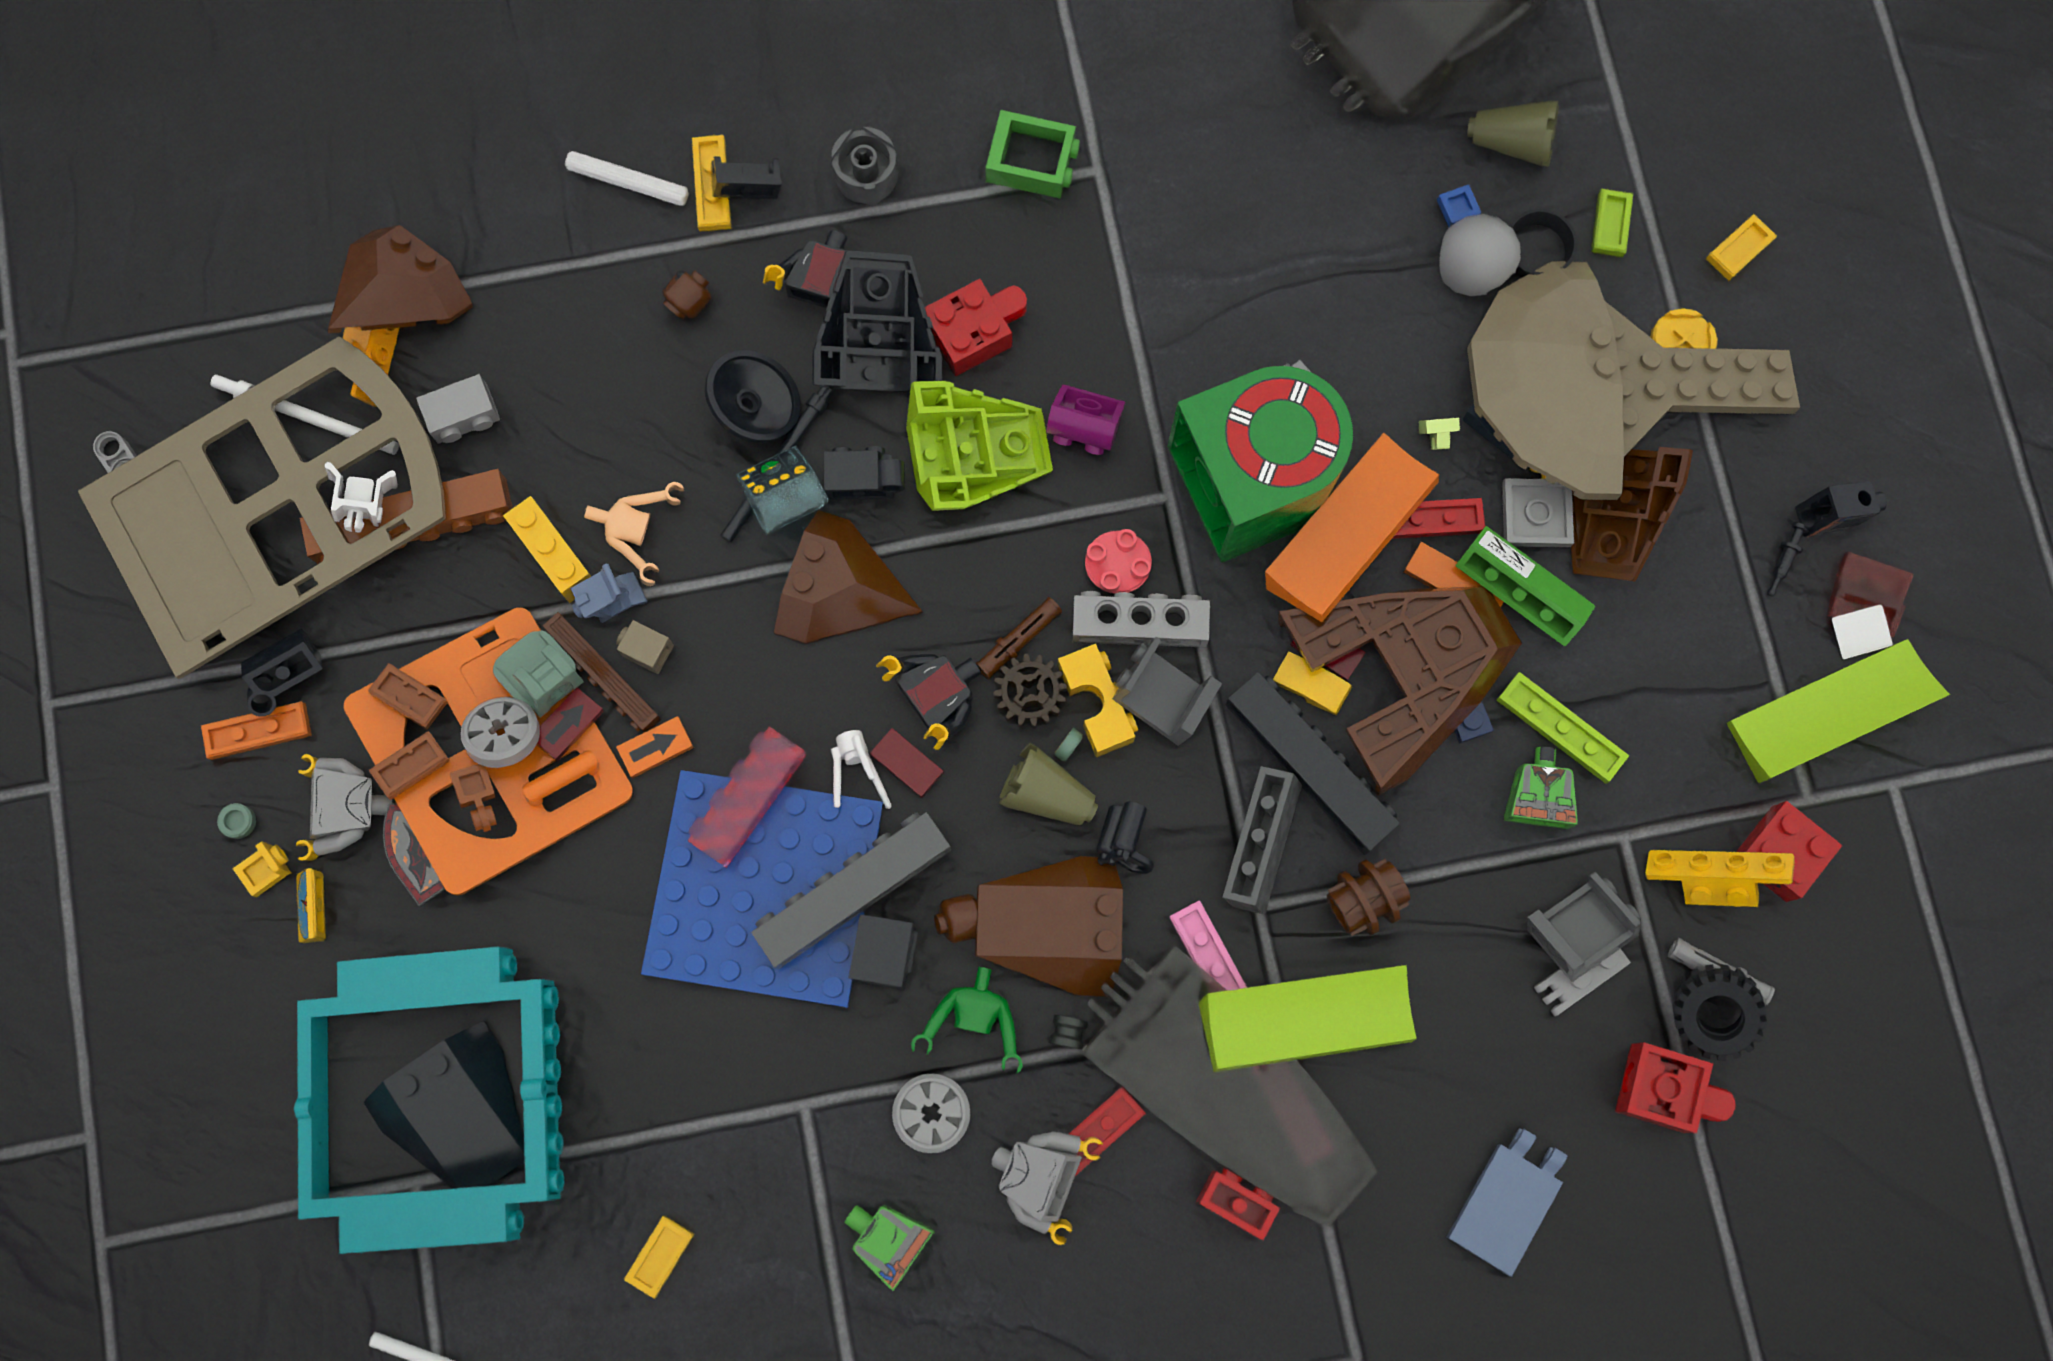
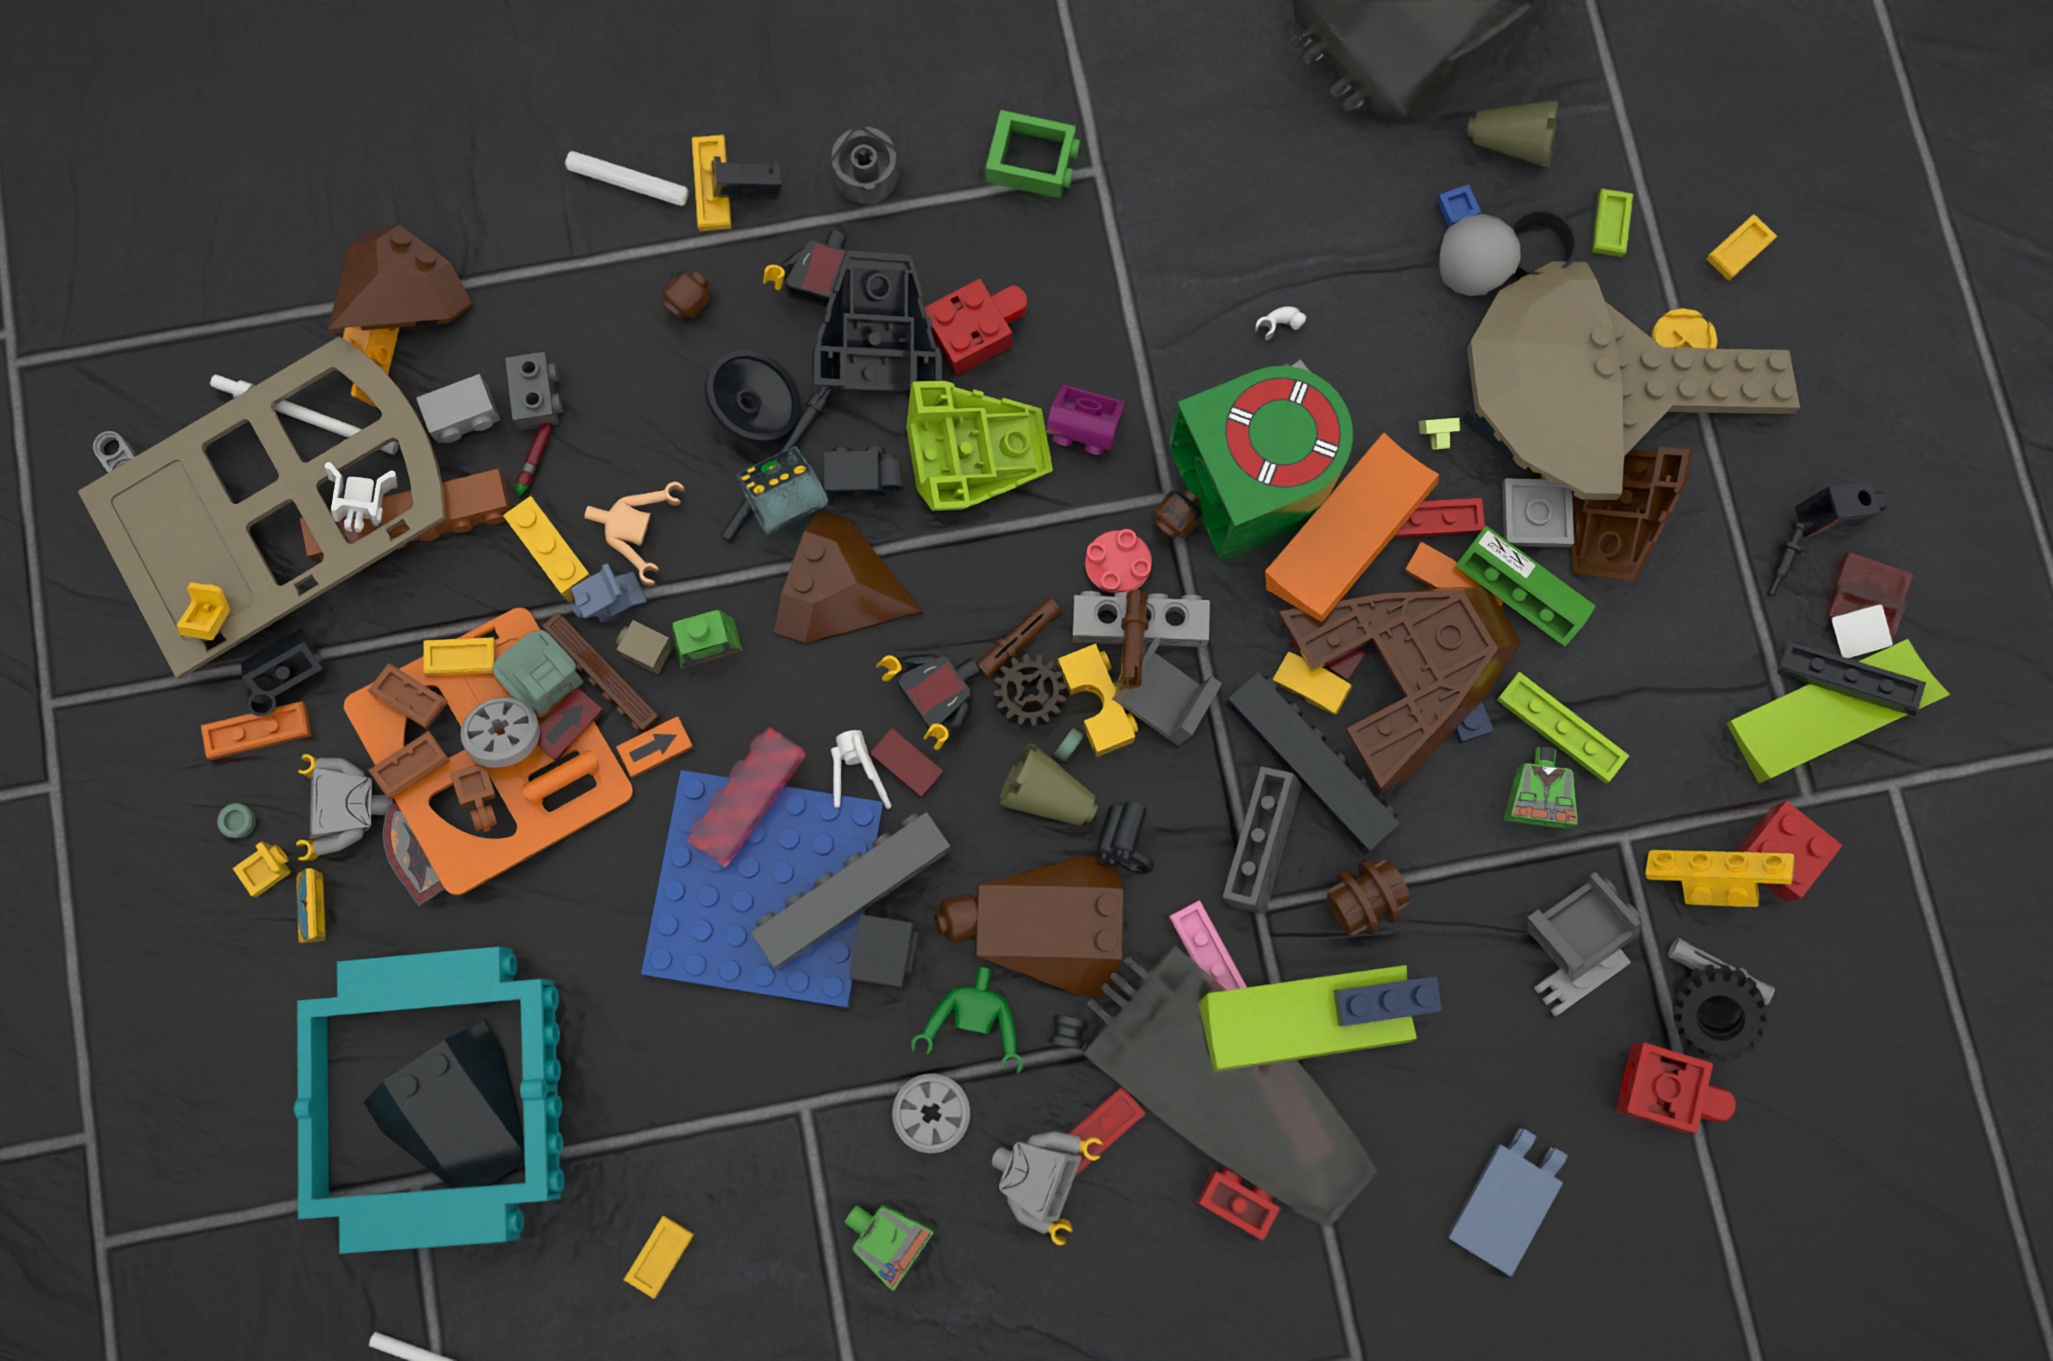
(204, 612): none -> yellow bracket
(459, 656): none -> yellow tile
(532, 460): none -> dark red piece
(533, 390): none -> dark grey brick
(705, 638): none -> bright green torso
(1133, 643): none -> reddish brown pin
(1178, 514): none -> reddish brown head
(1283, 315): none -> white arm
(1387, 1000): none -> dark blue plate
(1851, 678): none -> black tile

